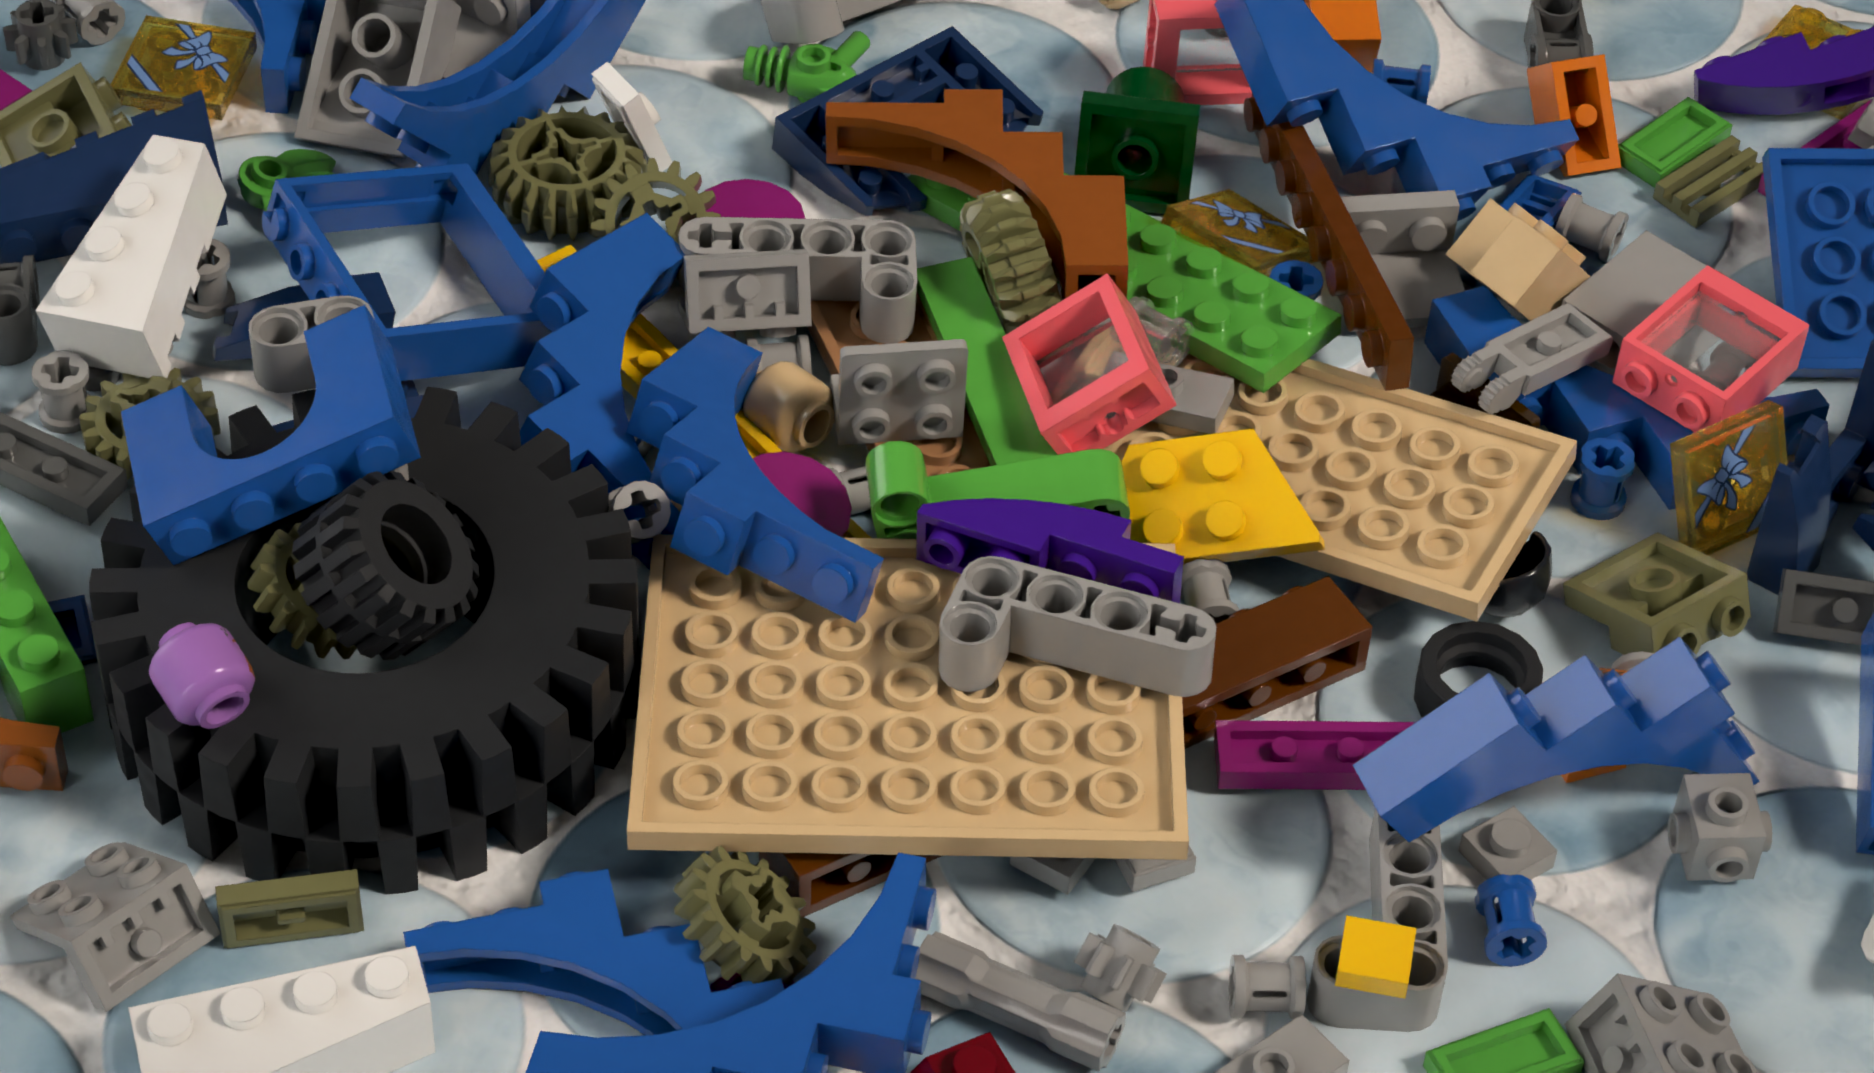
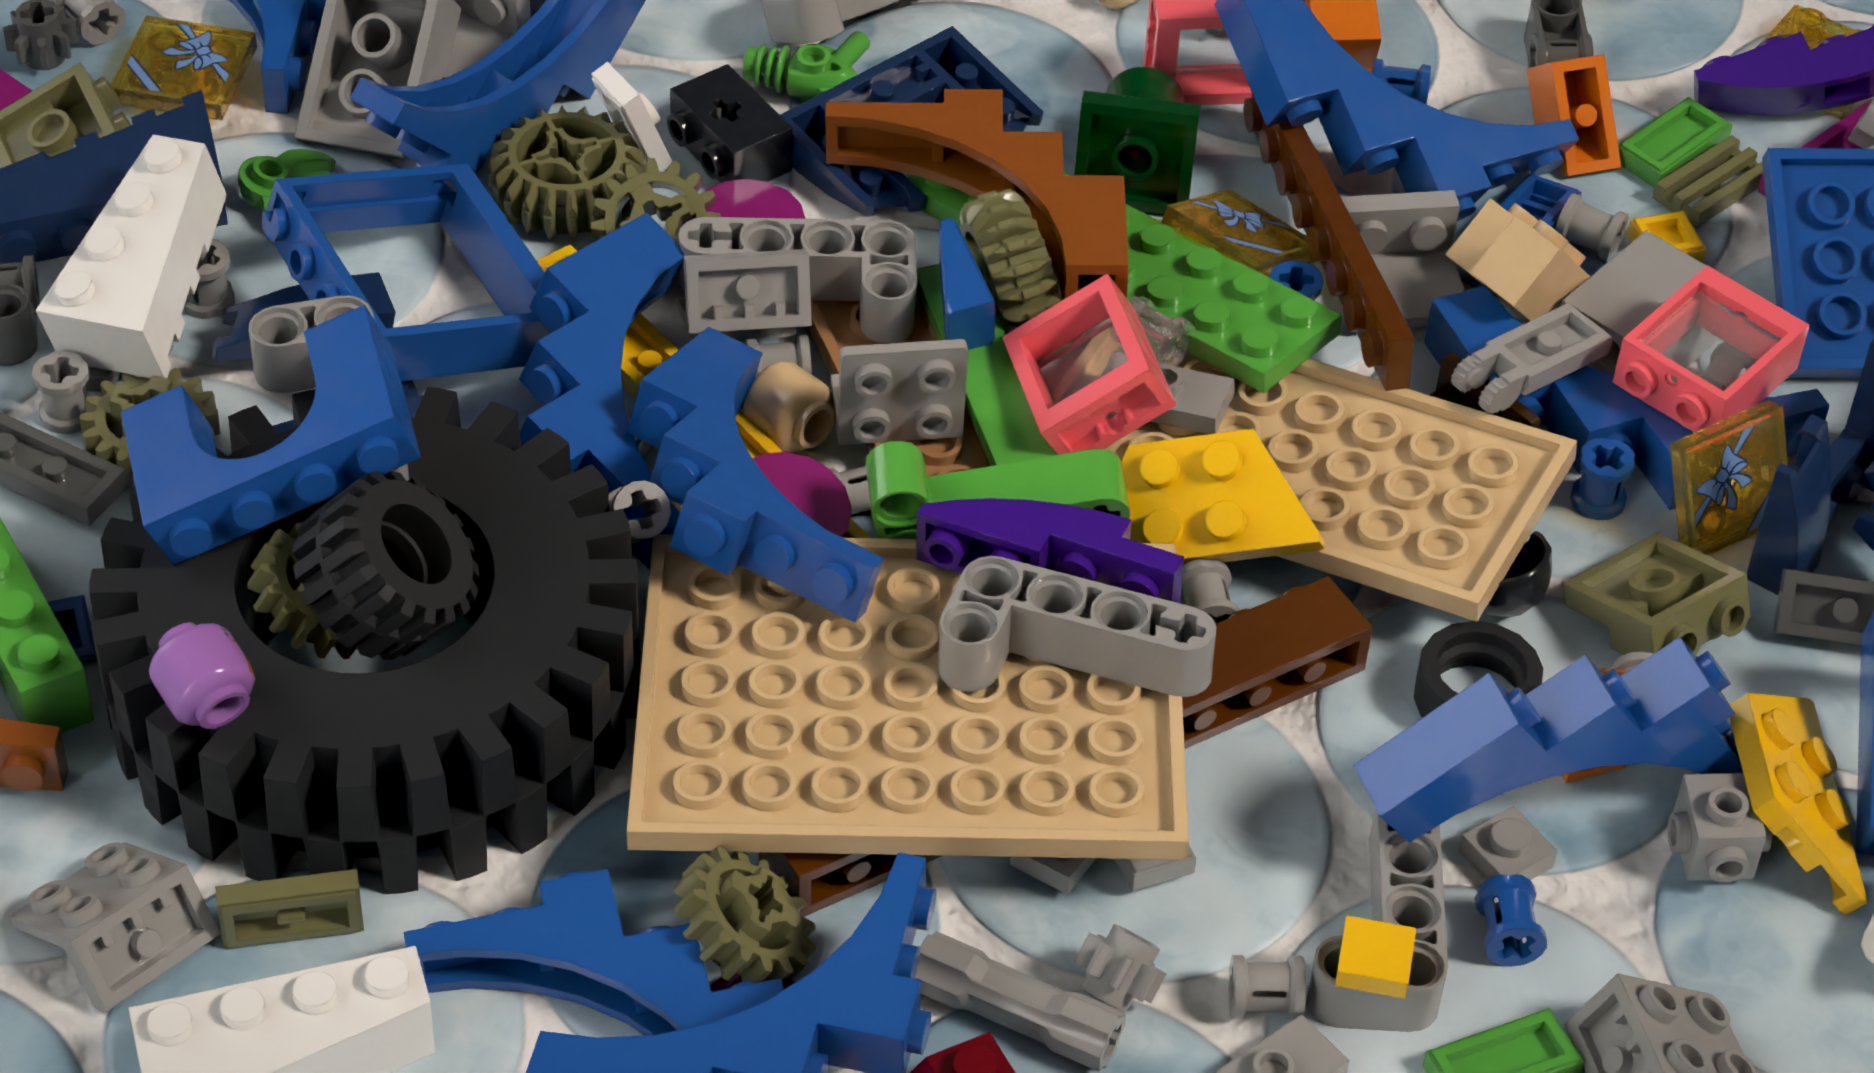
(730, 127): none -> black brick
(965, 295): none -> blue slope
(1296, 752): magenta plate -> none
(1673, 228): none -> yellow tile
(1795, 788): none -> yellow wing

